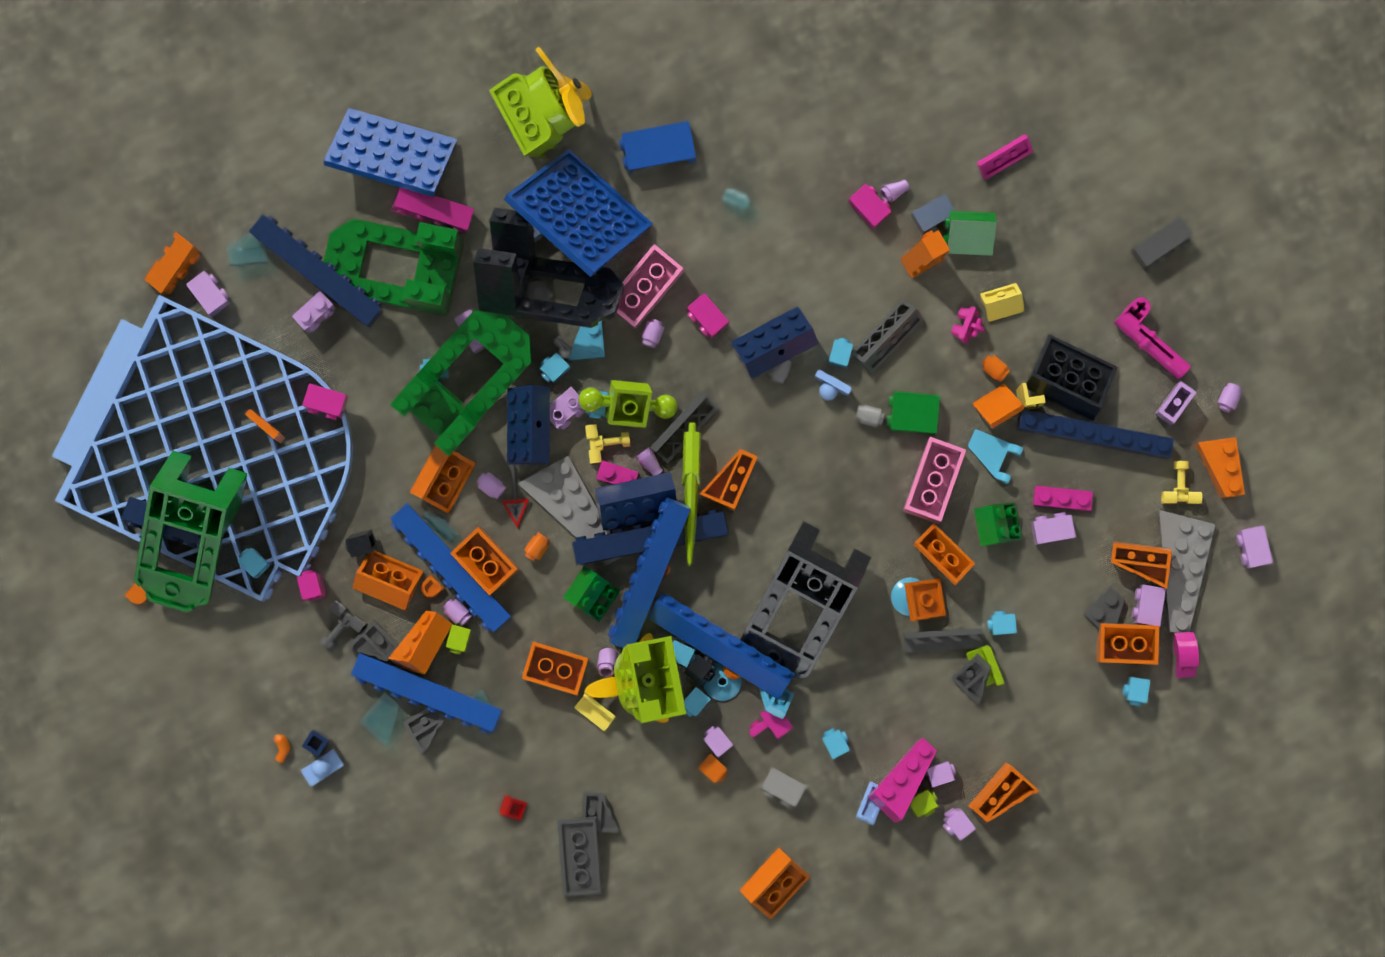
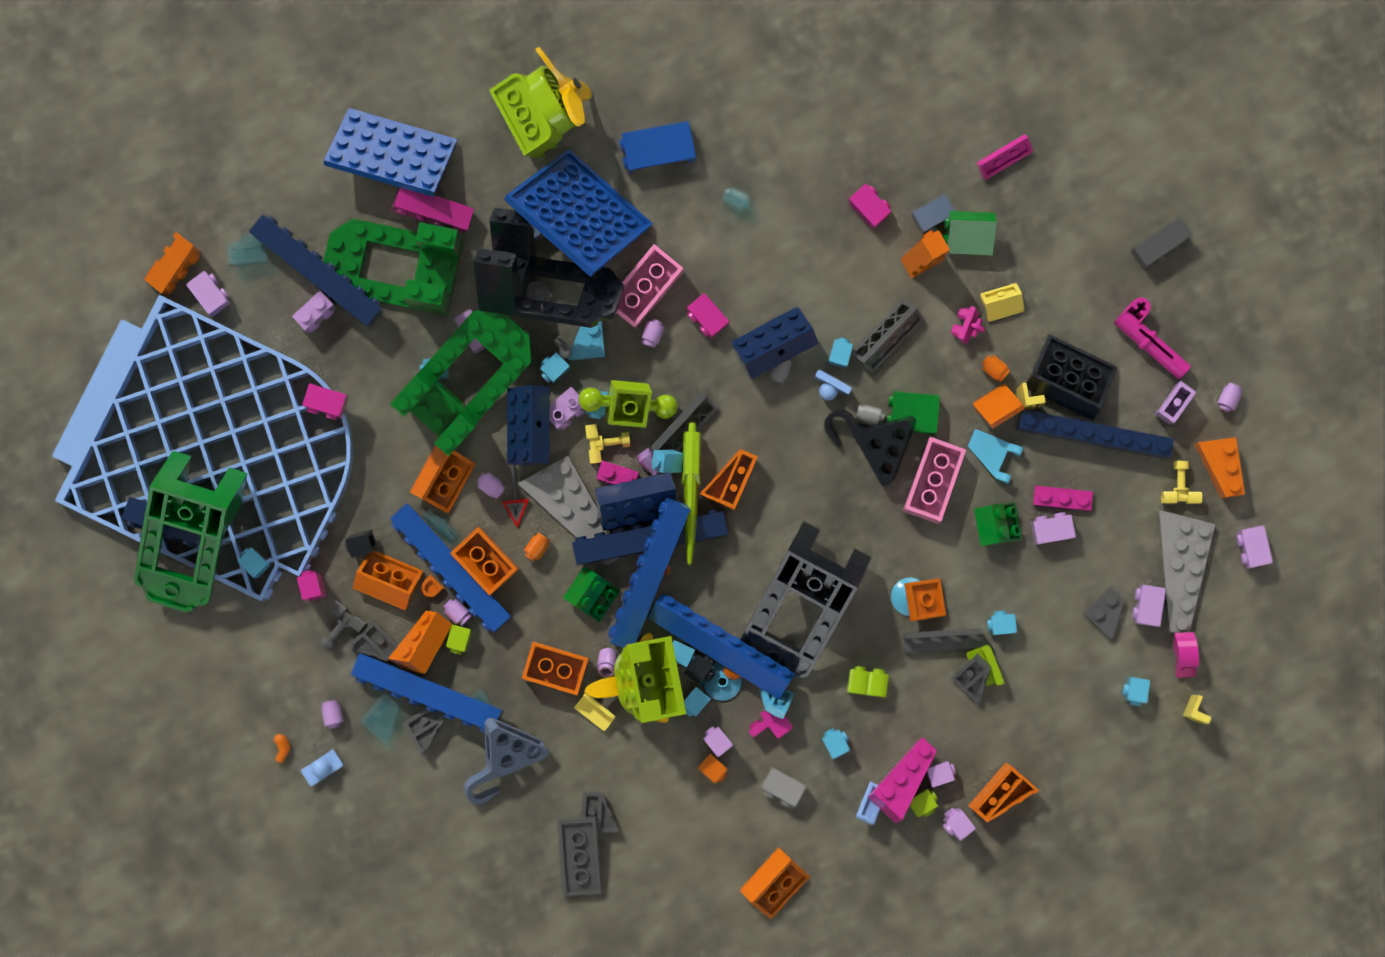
(136, 594): orange tile -> none
(264, 425): orange tile -> none
(316, 742): dark blue brick -> none
(332, 714): none -> lavender brick
(504, 755): none -> sand blue piece
(512, 808): red slope -> none
(667, 461): none -> medium azure brick
(865, 437): none -> black piece
(867, 682): none -> lime brick
(892, 191): lavender cone -> none
(944, 553): orange slope -> none
(1128, 644): orange slope -> none
(1143, 560): orange wedge -> none
(1192, 713): none -> light yellow panel

